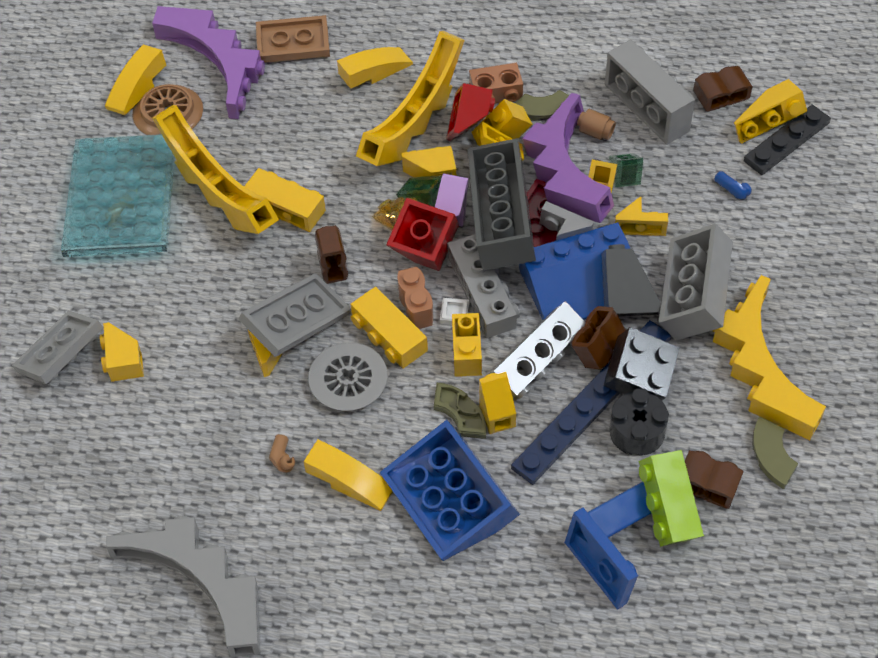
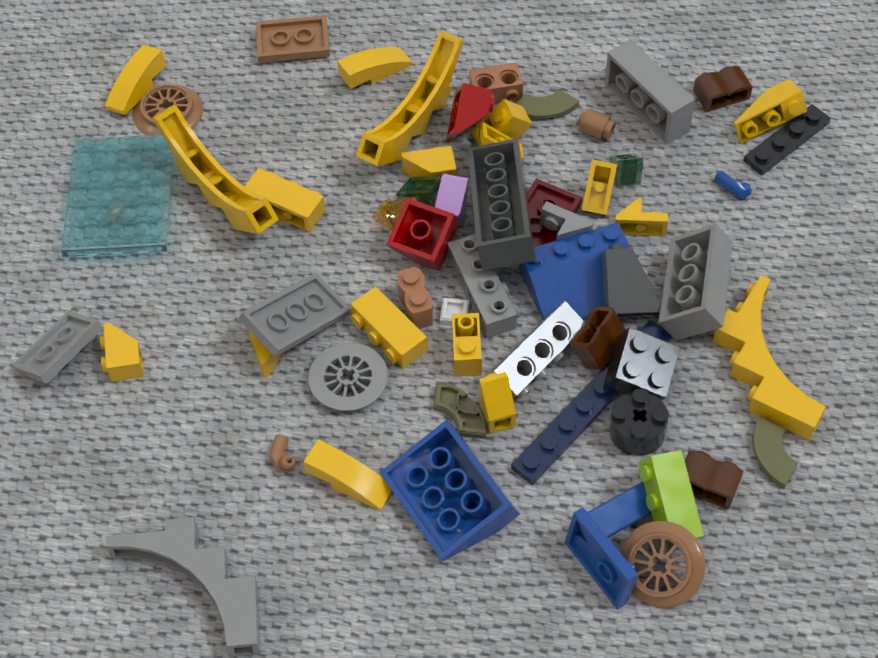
(221, 46): medium lavender arch -> none
(331, 254): reddish brown brick -> none
(564, 181): medium lavender arch -> none
(691, 552): none -> medium nougat piece

